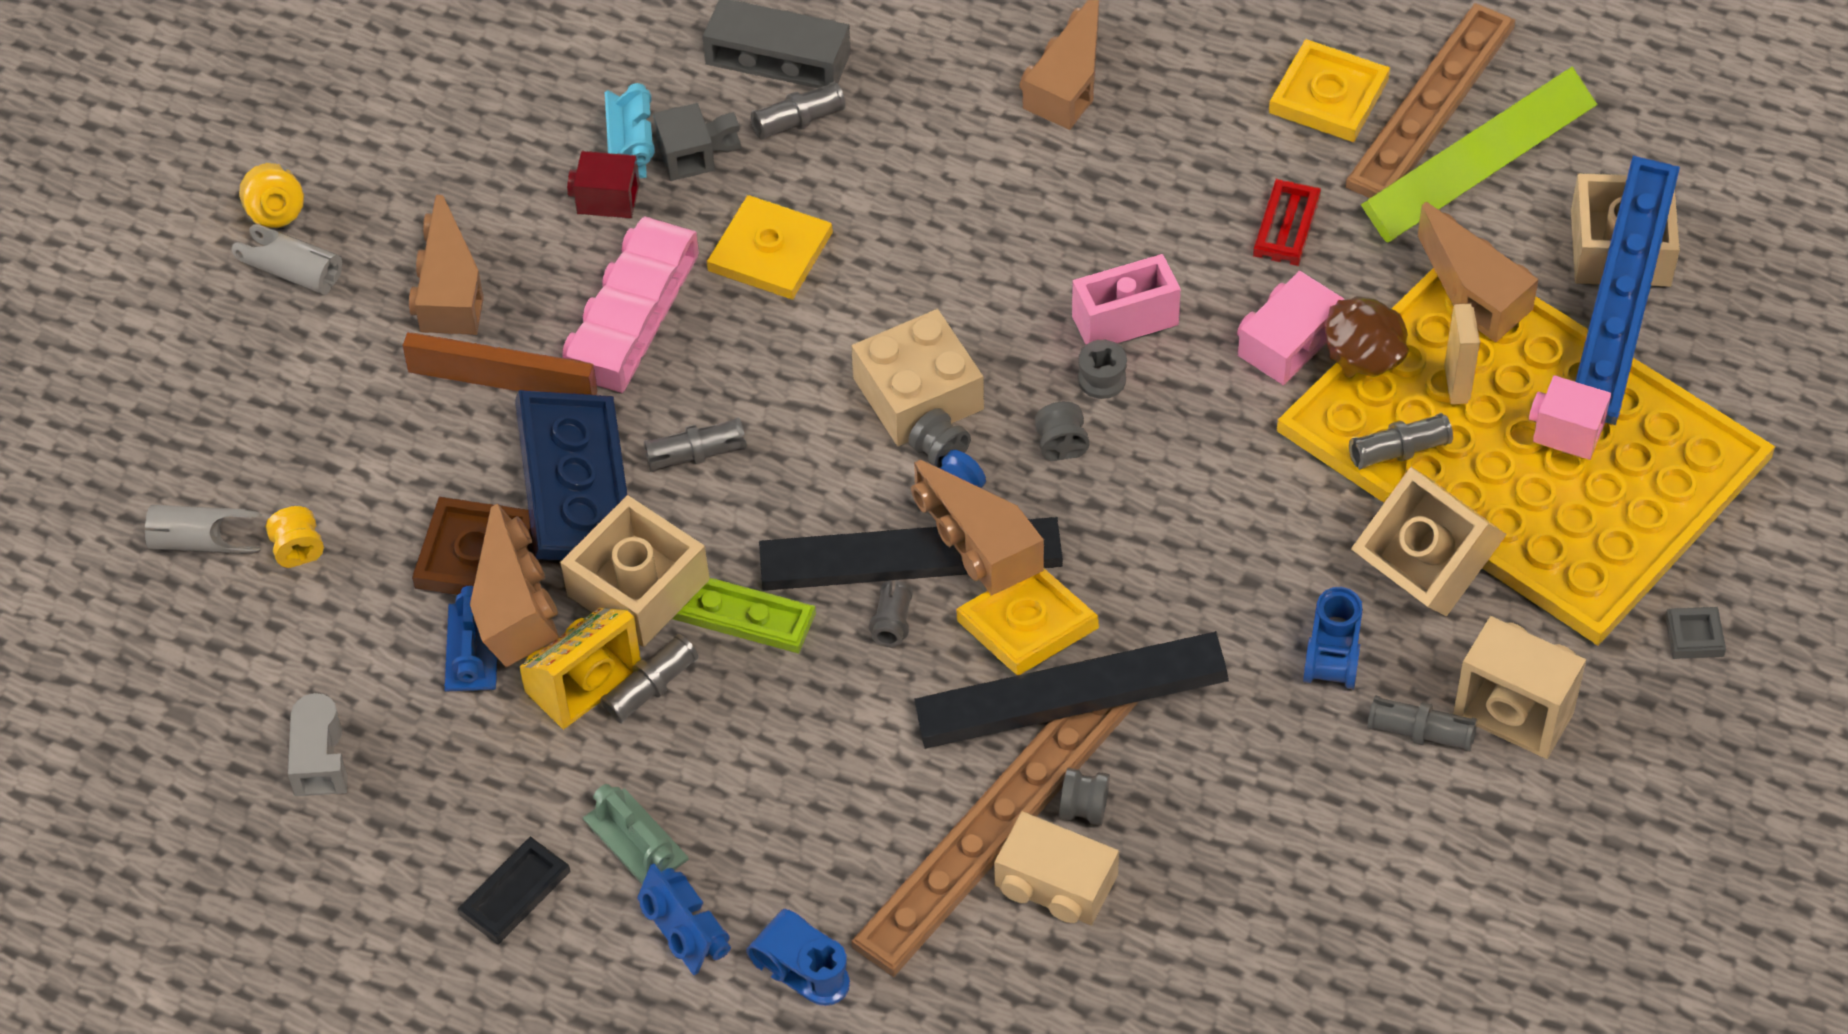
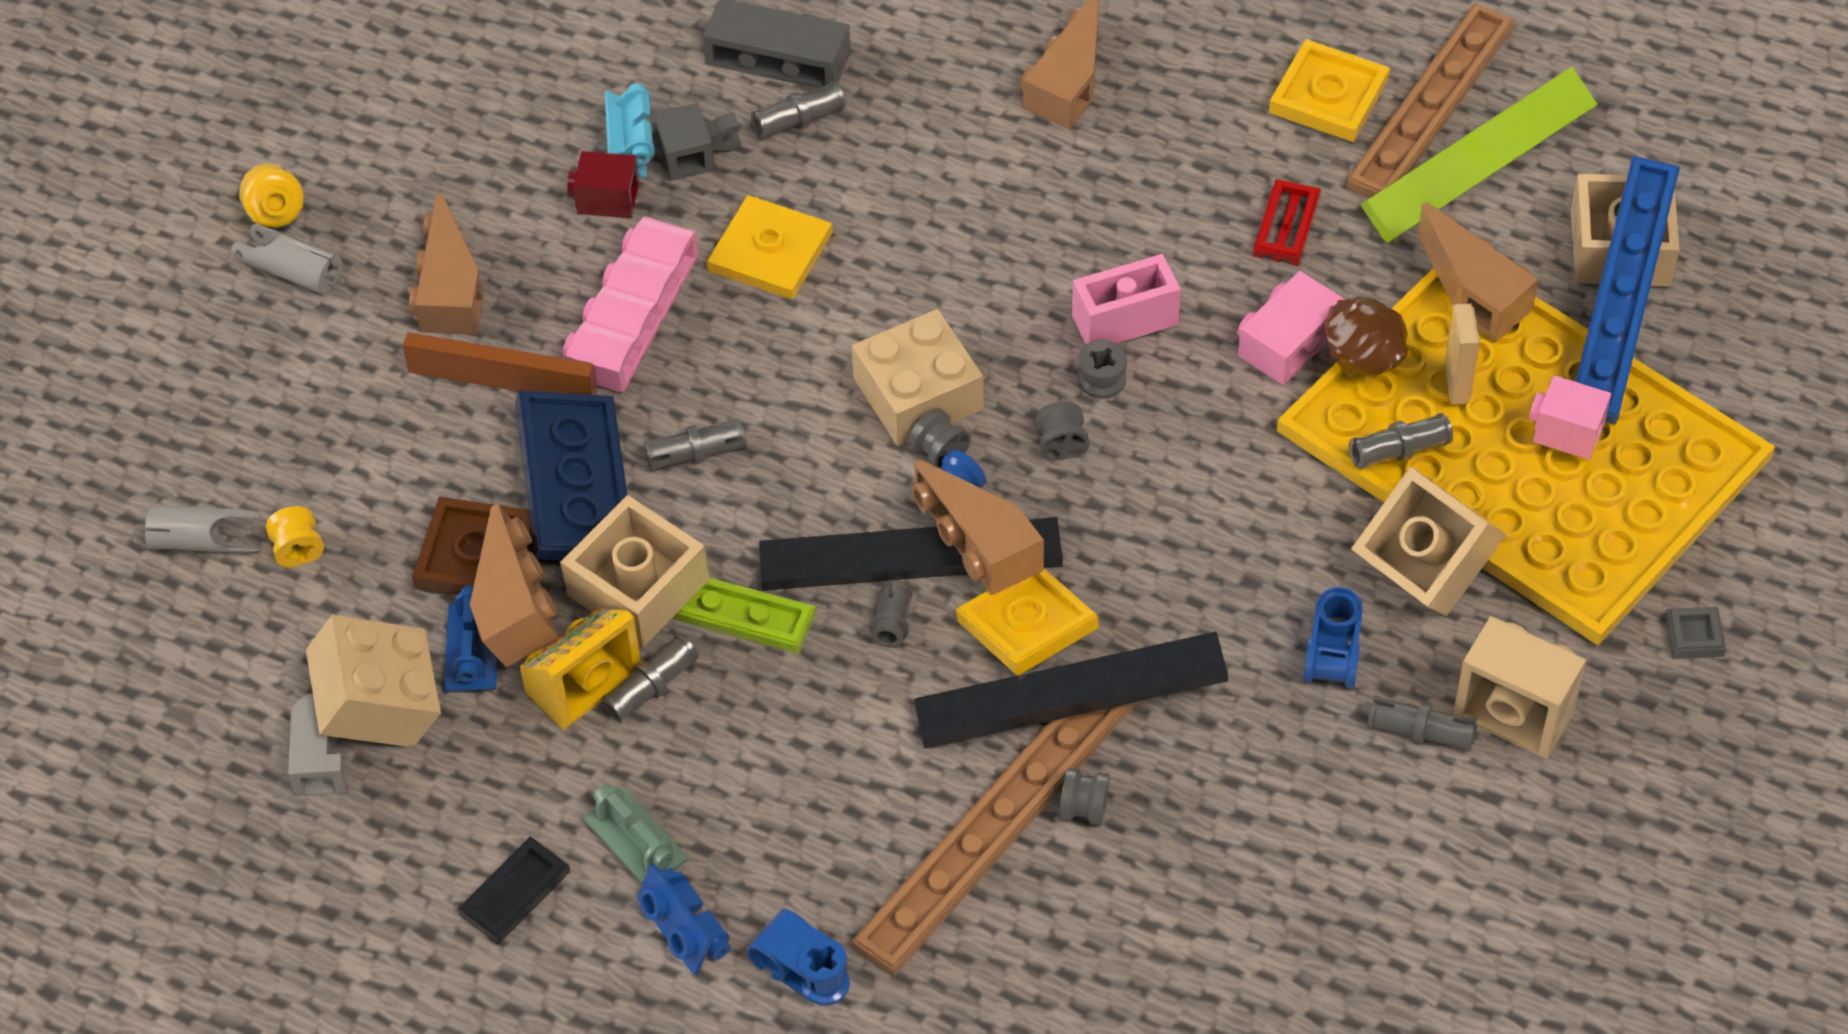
(372, 681): none -> tan brick
(1056, 869): tan brick -> none

